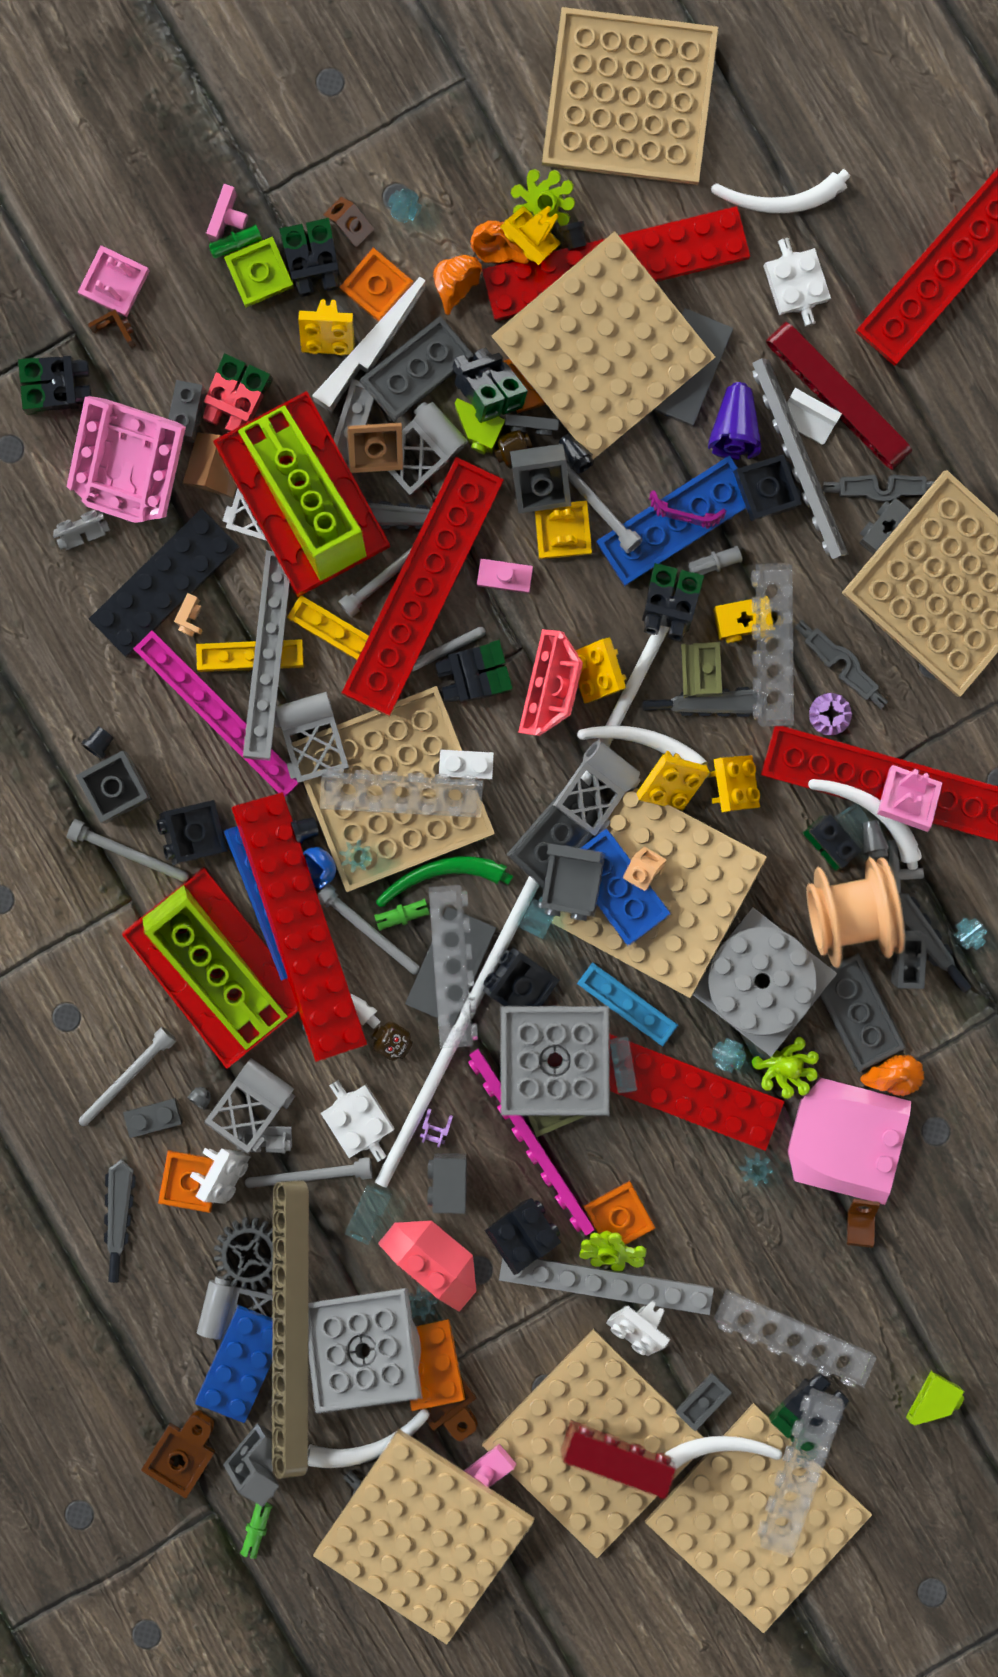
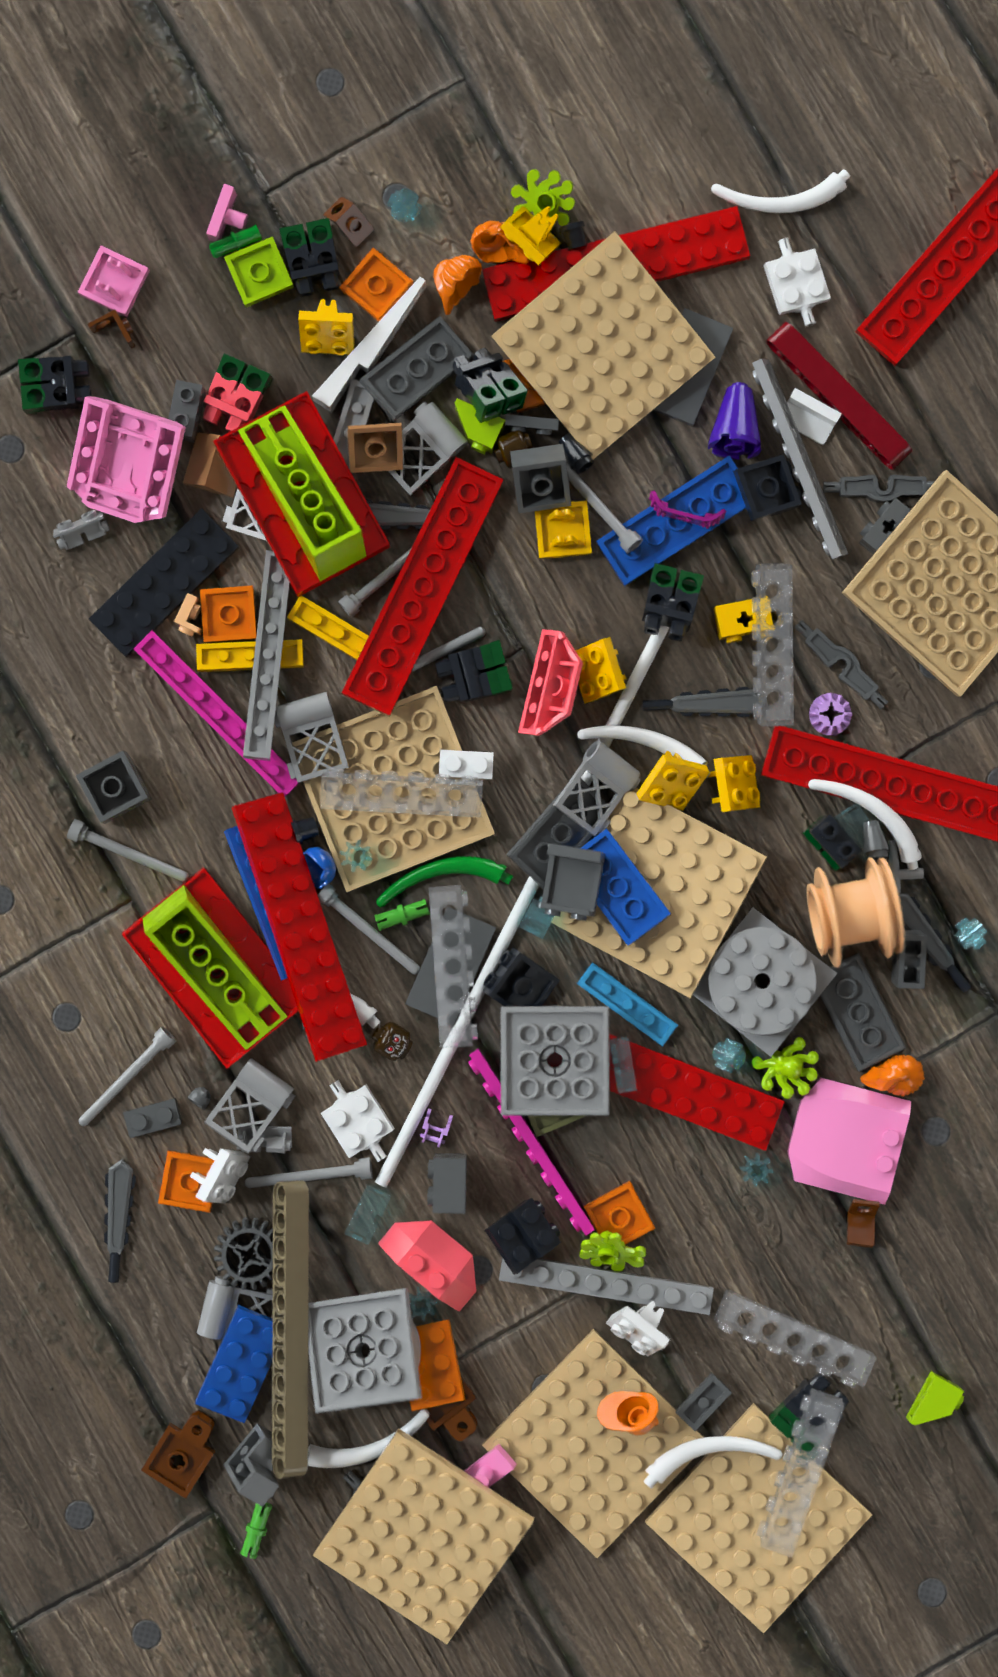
(98, 742): black piece -> none
(191, 832): black plate -> none
(228, 614): none -> orange plate
(504, 576): bright pink tile -> none
(617, 1459): dark red wedge -> none
(629, 1412): none -> orange piece
(630, 96): tan plate -> none
(643, 868): light nougat bracket -> none
(701, 669): olive plate -> none
(716, 561): light grey axle -> none
(909, 798): bright pink plate -> none

